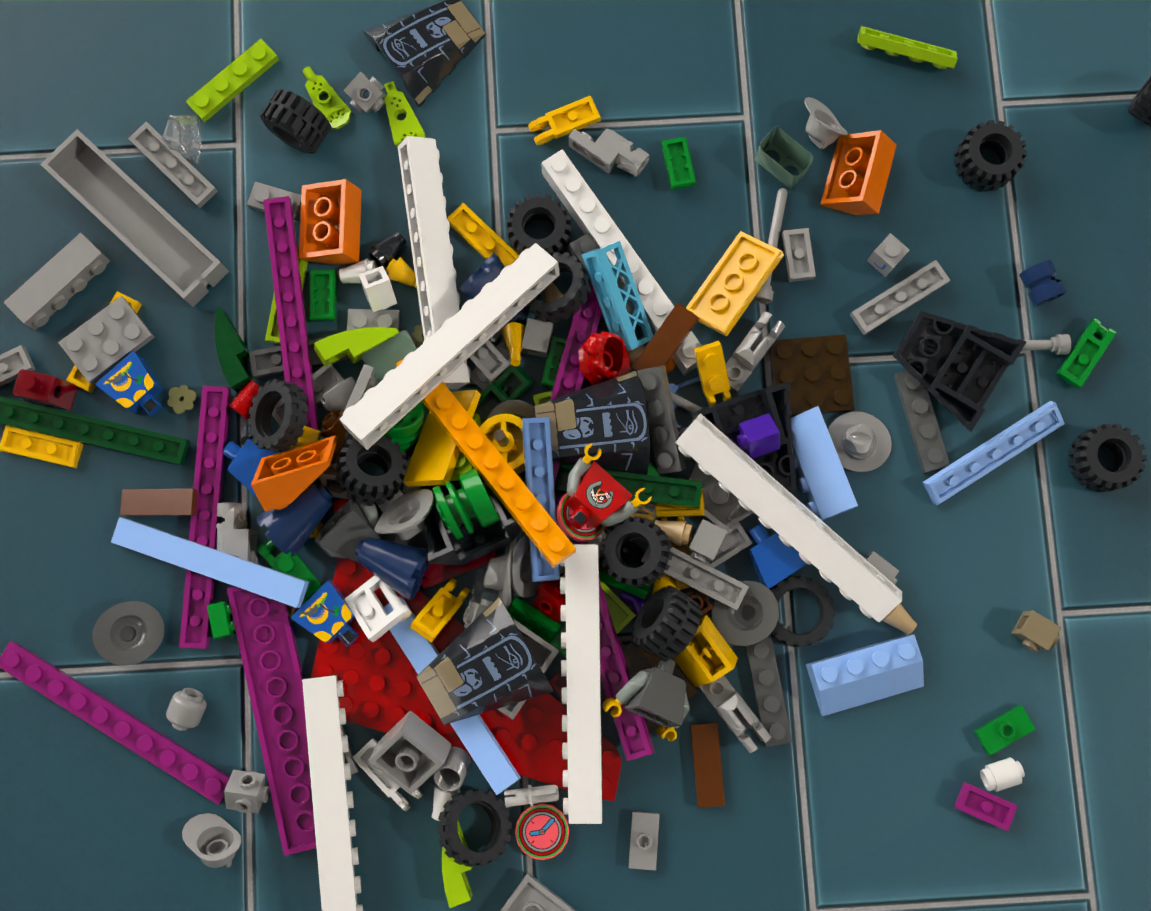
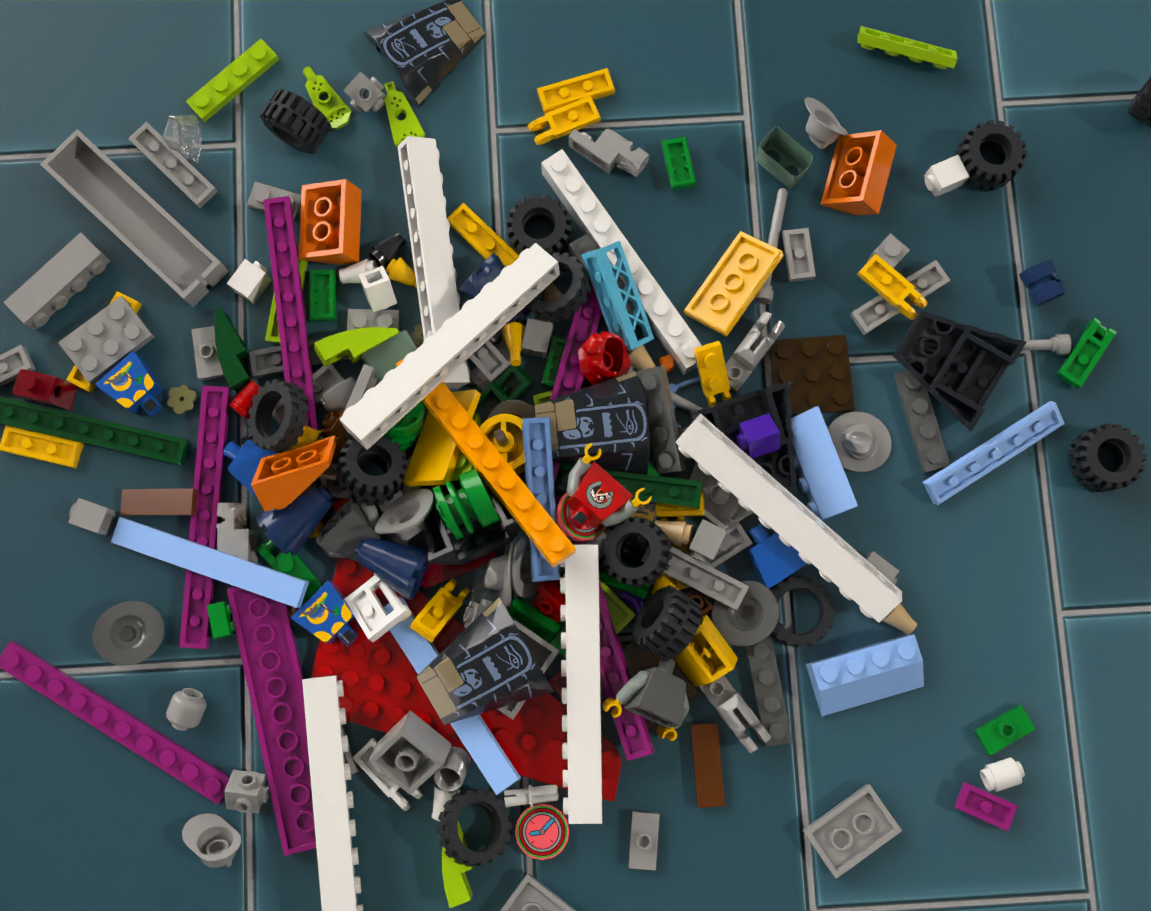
(92, 516): none -> light grey brick
(206, 353): none -> light grey plate
(250, 280): none -> white brick
(594, 84): none -> yellow tile
(667, 338): reddish brown tile -> none
(852, 830): none -> light grey plate
(891, 286): none -> yellow hinge
(946, 176): none -> white brick
(1036, 631): dark tan brick -> none

